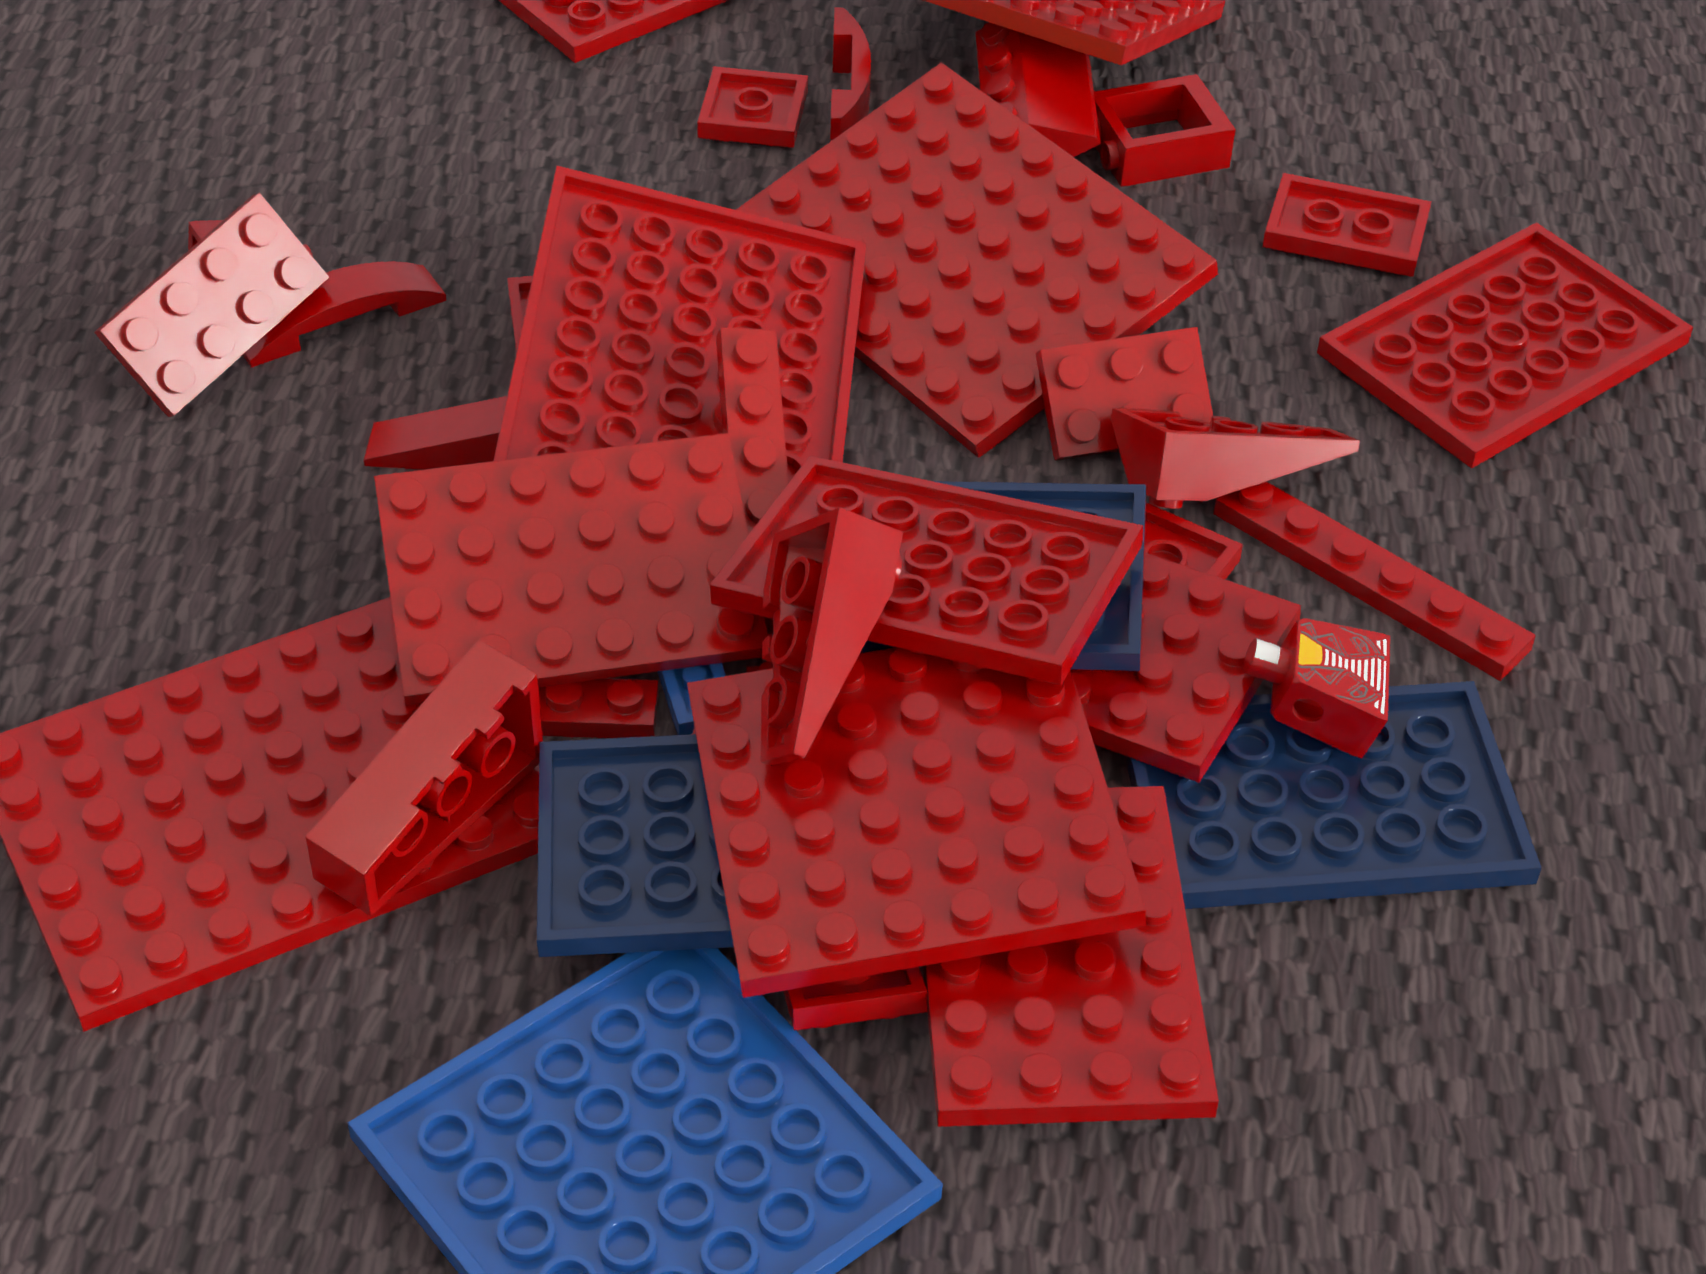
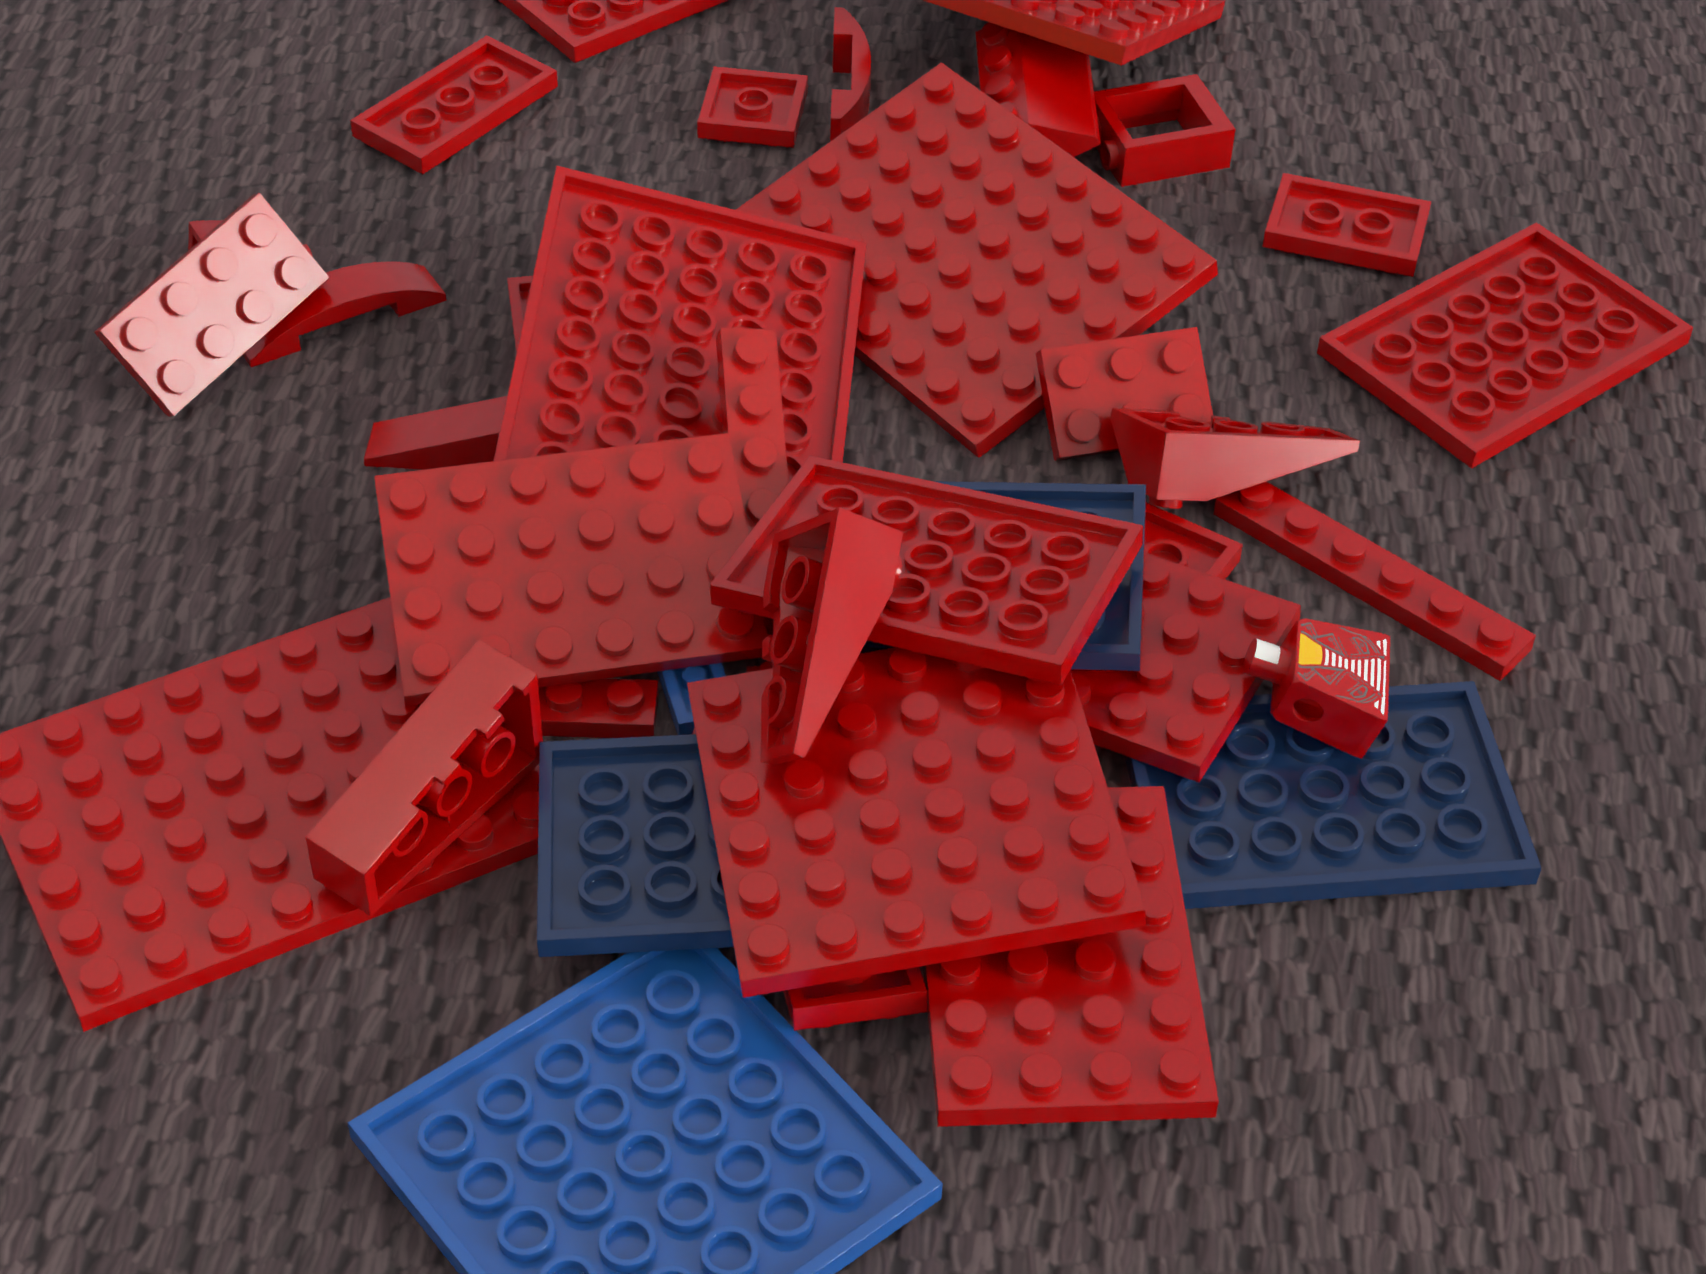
(454, 104): none -> red plate

